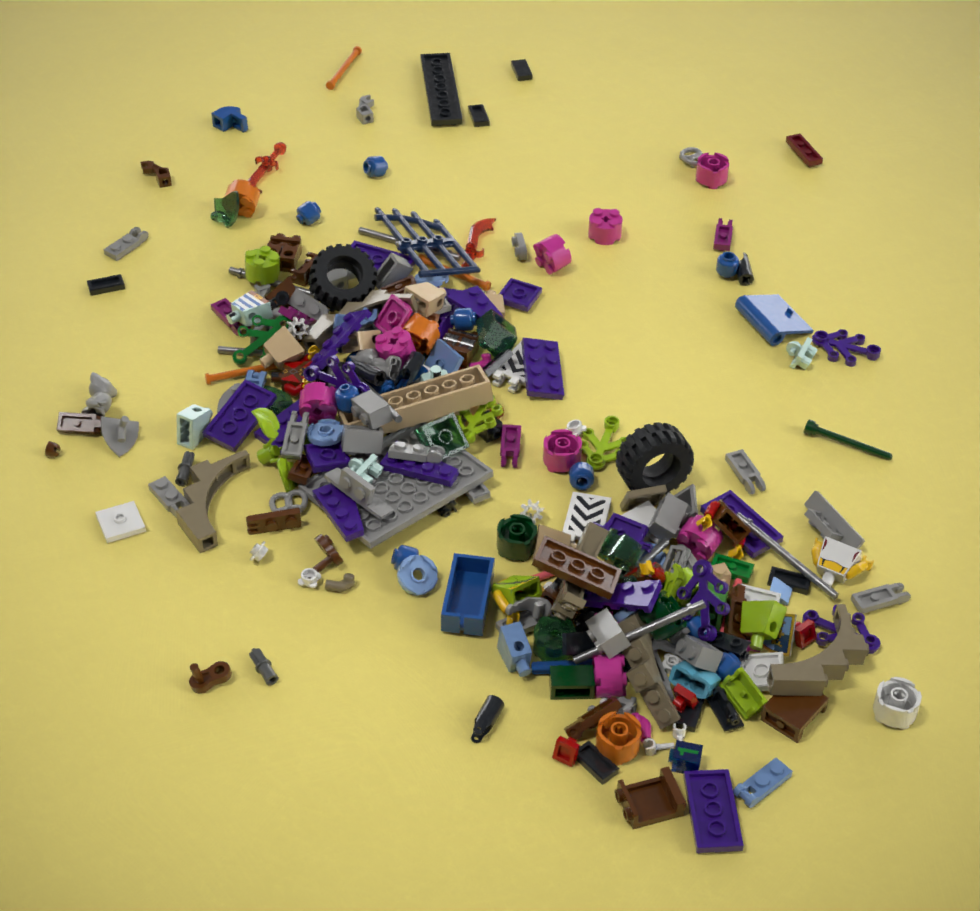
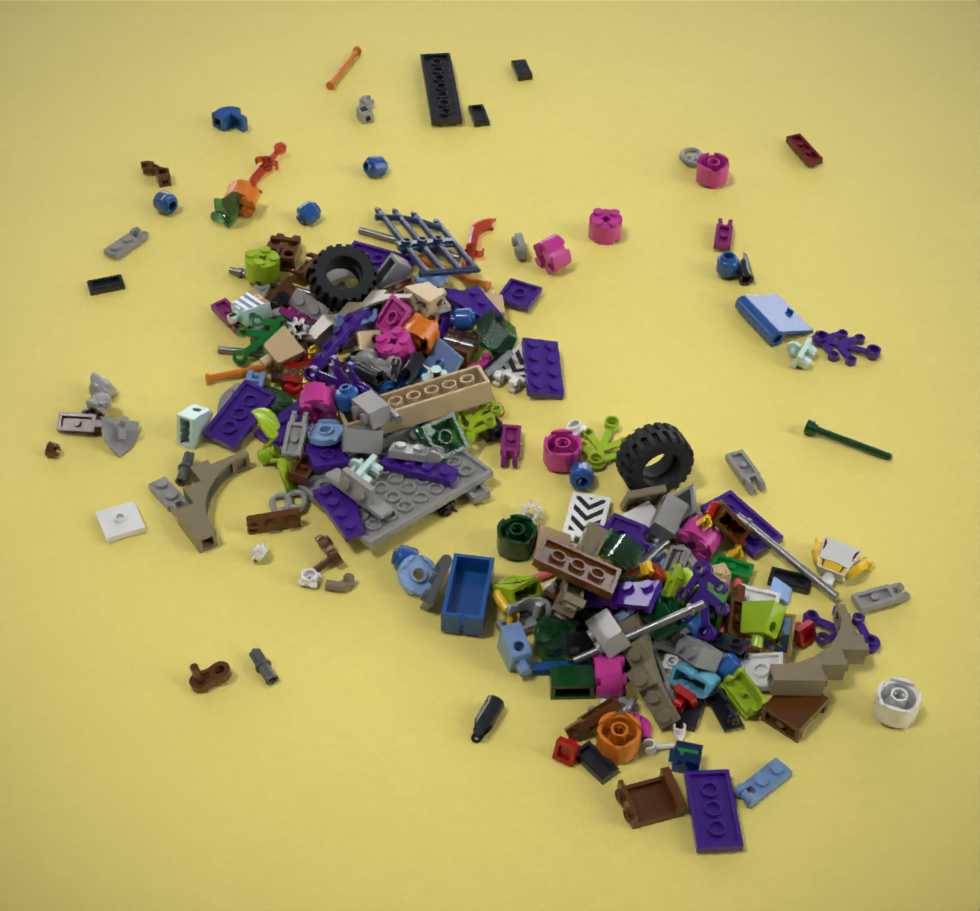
(165, 202): none -> blue head
(436, 581): none -> dark grey hinge
(830, 521): light grey bracket -> none

